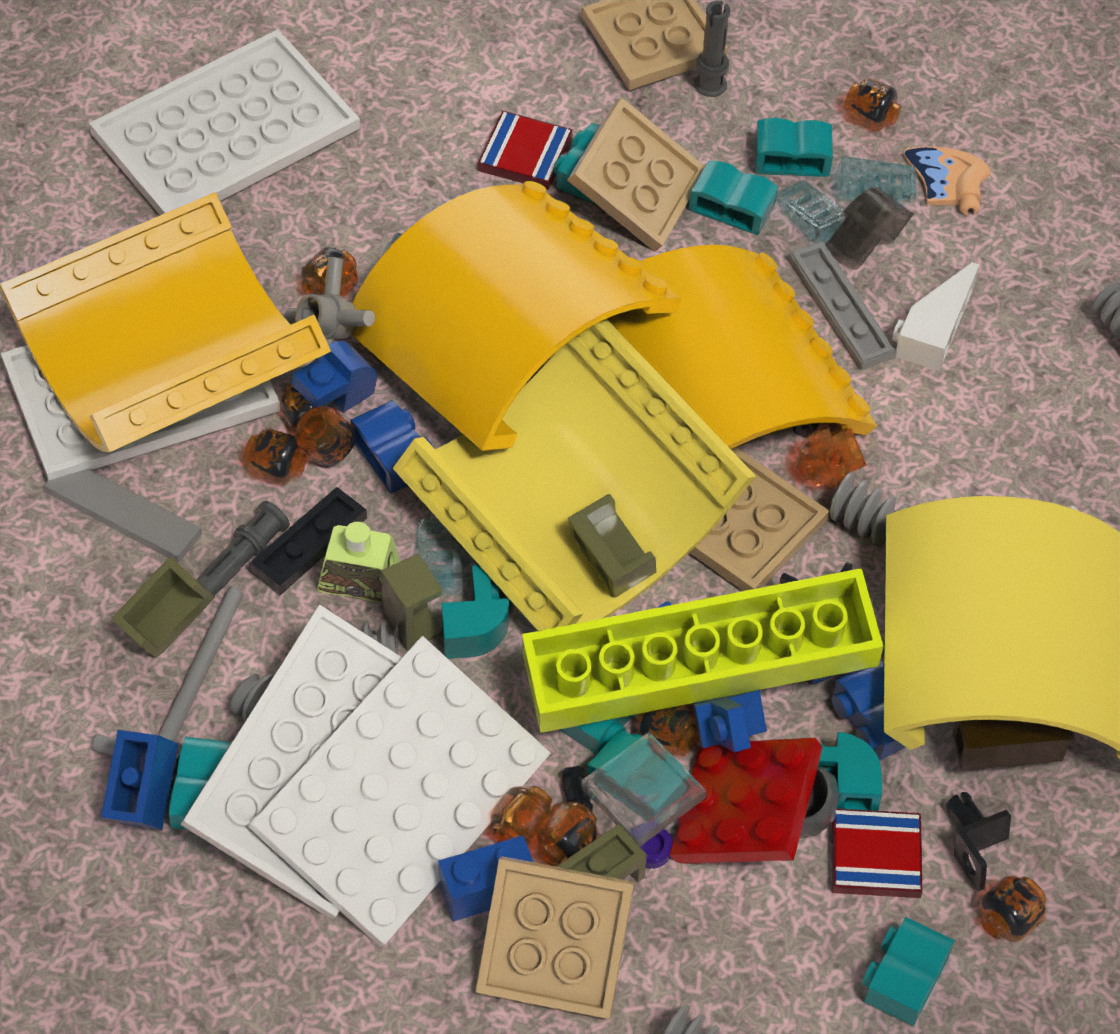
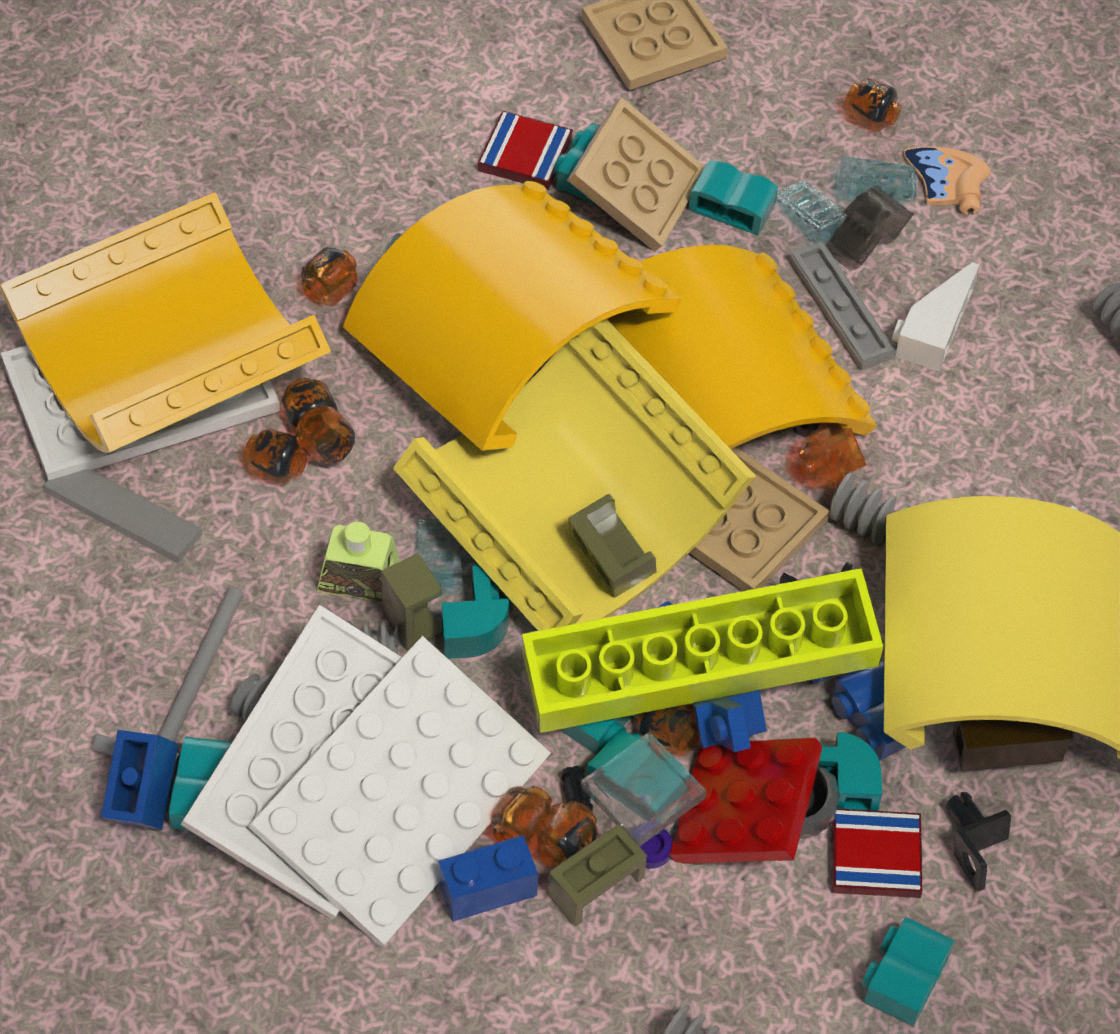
(163, 607): olive panel -> none
(225, 125): white plate -> none
(247, 542): dark grey pin -> none
(305, 541): black plate -> none
(333, 313): light grey bar -> none
(338, 377): blue brick -> none
(383, 438): blue brick -> none
(555, 937): tan plate -> none
(713, 61): dark grey pin -> none
(793, 147): teal brick -> none
(1013, 908): head -> none

